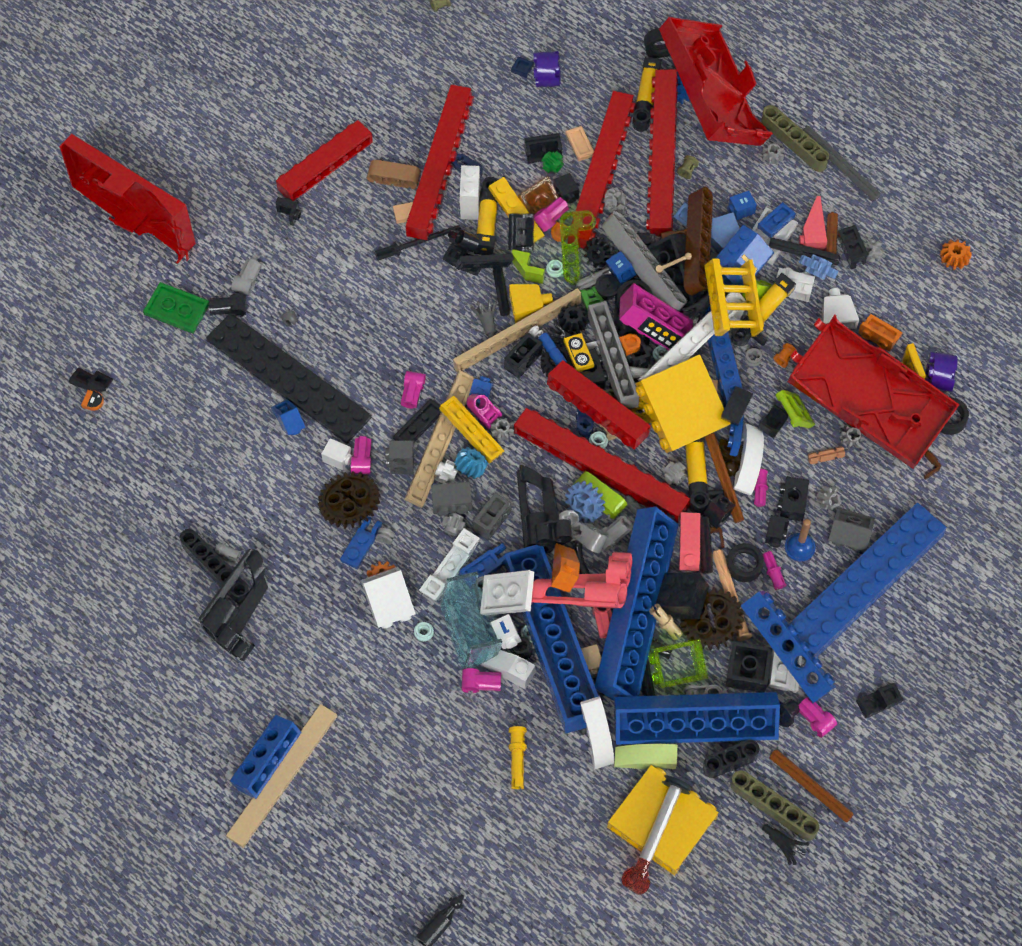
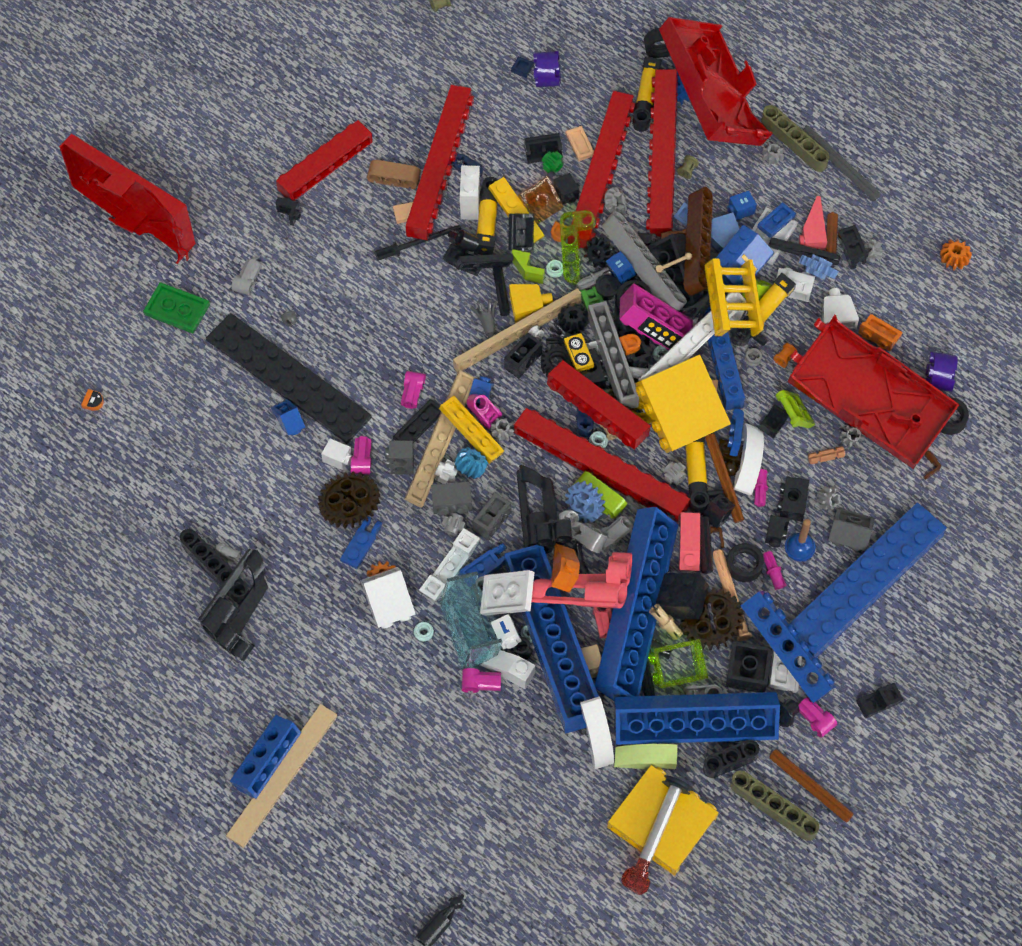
(88, 381): black slope -> none
(234, 304): black piece -> none
(385, 536): light grey bush -> none
(517, 750): yellow pin -> none
(547, 216): dark pink piece -> none
(551, 348): blue piece -> none
(736, 406): black slope -> none
(785, 843): black piece -> none
(913, 361): yellow tile -> none

